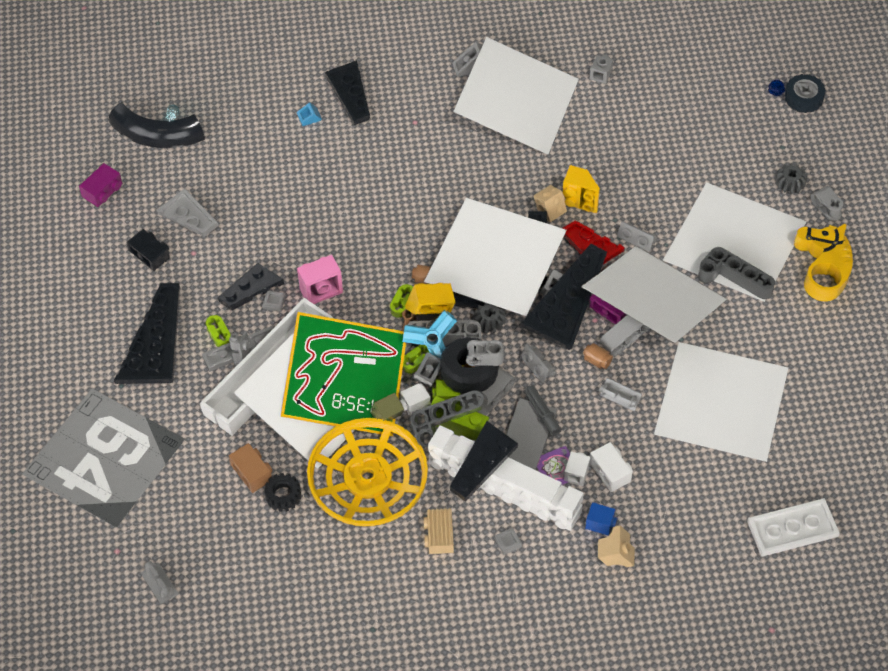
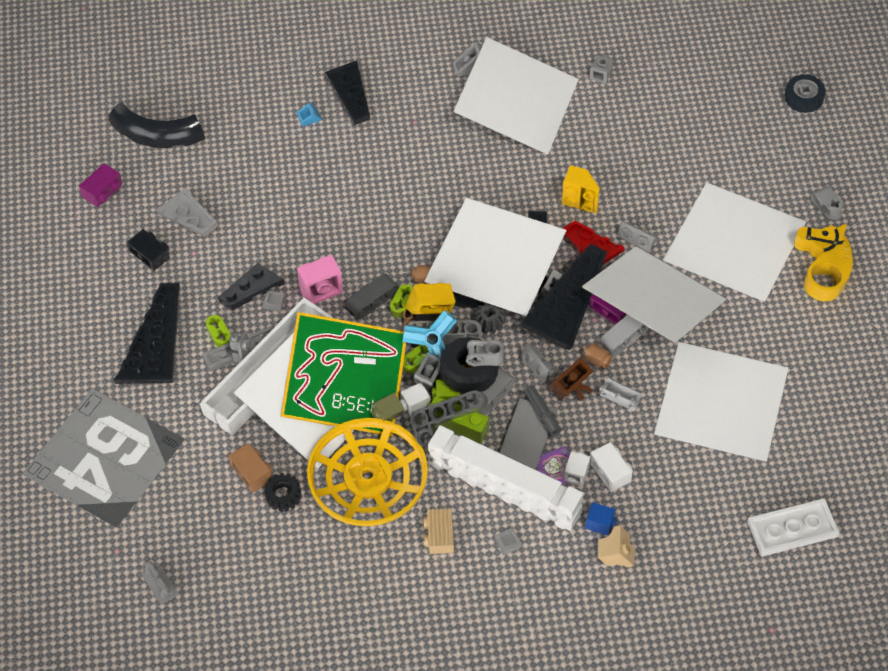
(172, 112): clear light blue piece -> none
(372, 296): none -> dark grey beam
(483, 459): black wing -> none
(552, 201): tan head -> none
(572, 380): none -> reddish brown brick
(723, 262): dark grey beam -> none
(776, 88): clear blue plate -> none
(791, 178): dark grey gear -> none

